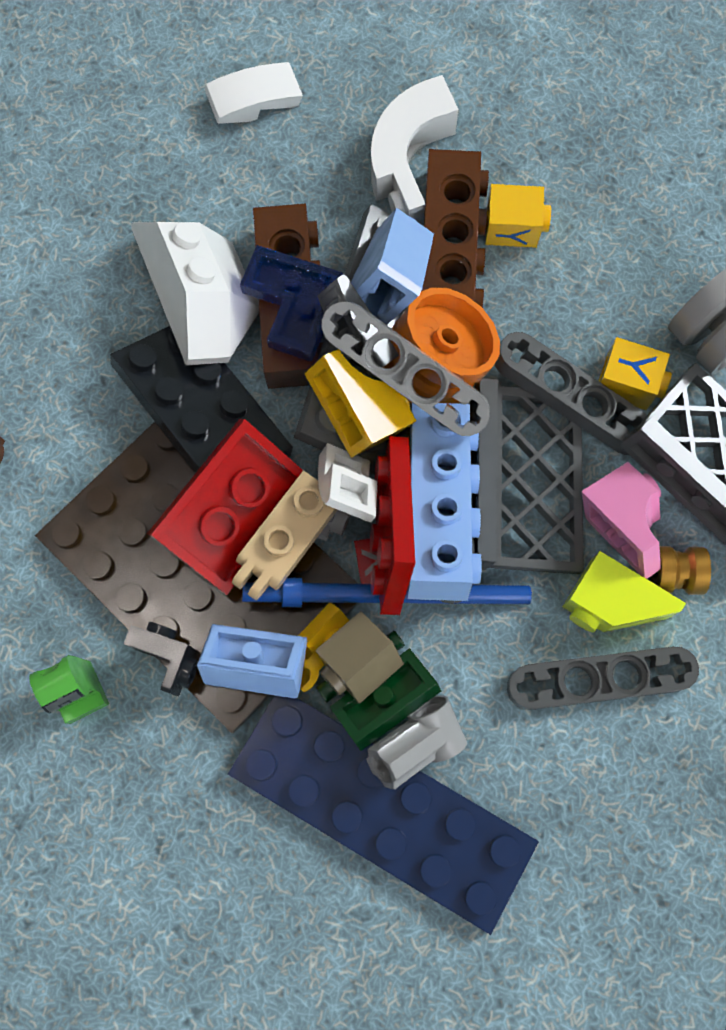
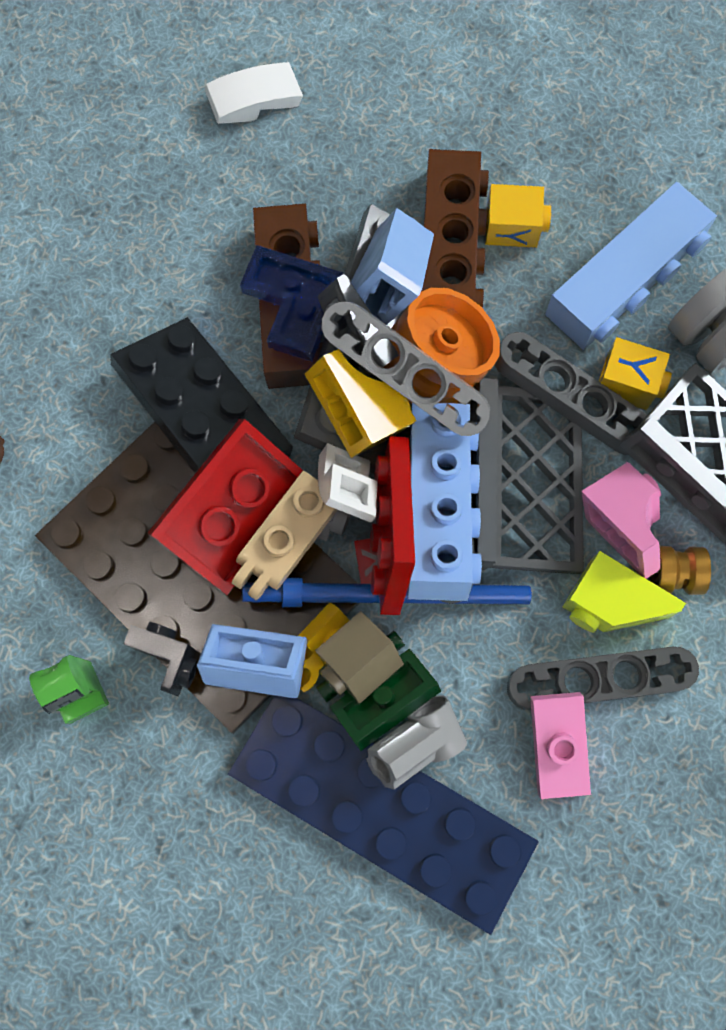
(198, 288): white wedge -> none
(407, 124): white arch -> none
(560, 745): none -> bright pink plate
(630, 265): none -> light blue brick

